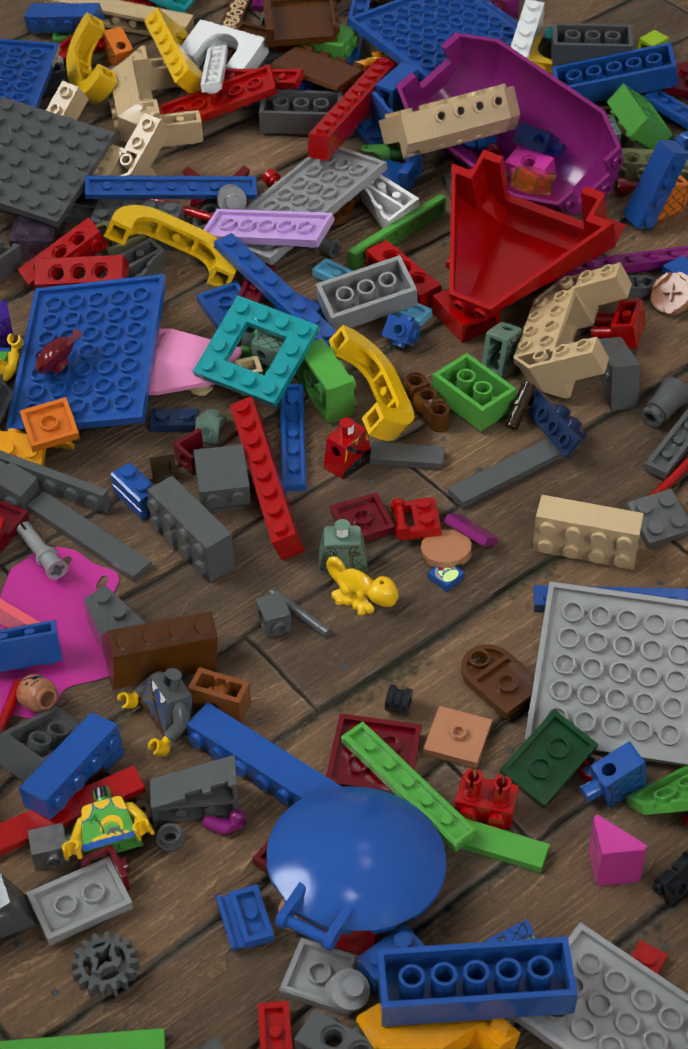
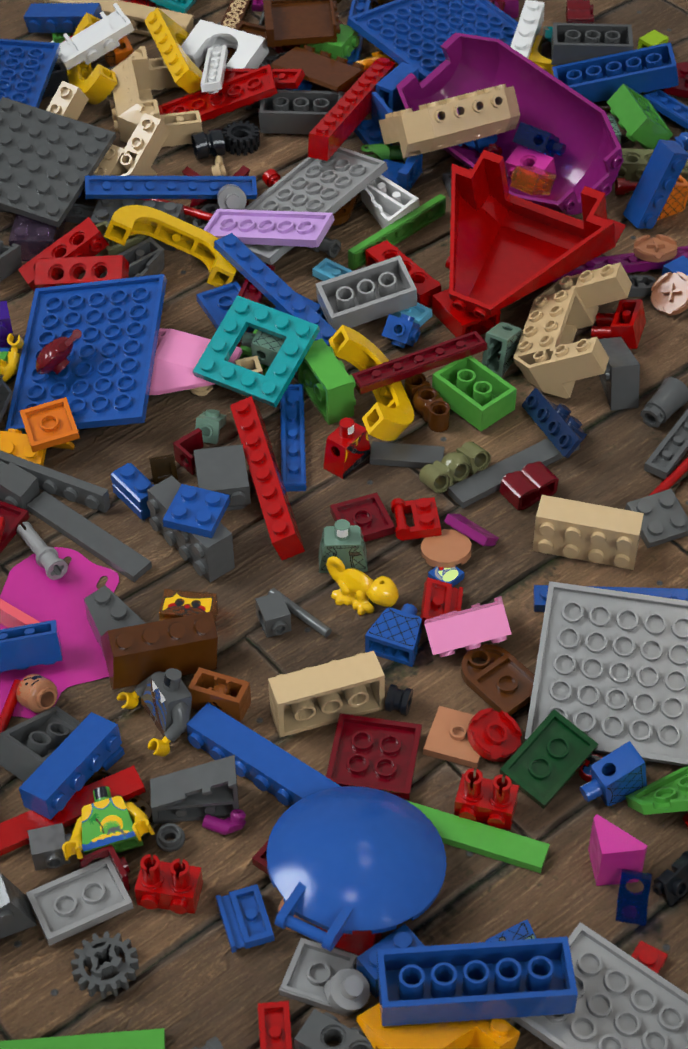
(95, 39): none -> white bracket
(168, 885): none -> red brick
(173, 420): dark blue plate -> none
(185, 603): none -> brick
(196, 510): none -> blue plate
(208, 143): none -> black wheel
(219, 169): none -> tan plate
(241, 138): none -> black tyre
(322, 692): none -> tan brick
(396, 635): none -> blue torso
(409, 785): bright green tile -> none
(419, 362): none -> dark red tile
(440, 599): none -> red plate
(454, 467): none -> olive piece
(468, 628): none -> bright pink wedge
(494, 735): none -> red tile
(520, 405): dark brown pin -> none
(526, 486): none -> dark red brick
(579, 12): none -> dark red brick
(633, 906): none -> clear blue bracket
(655, 249): none -> nougat tile

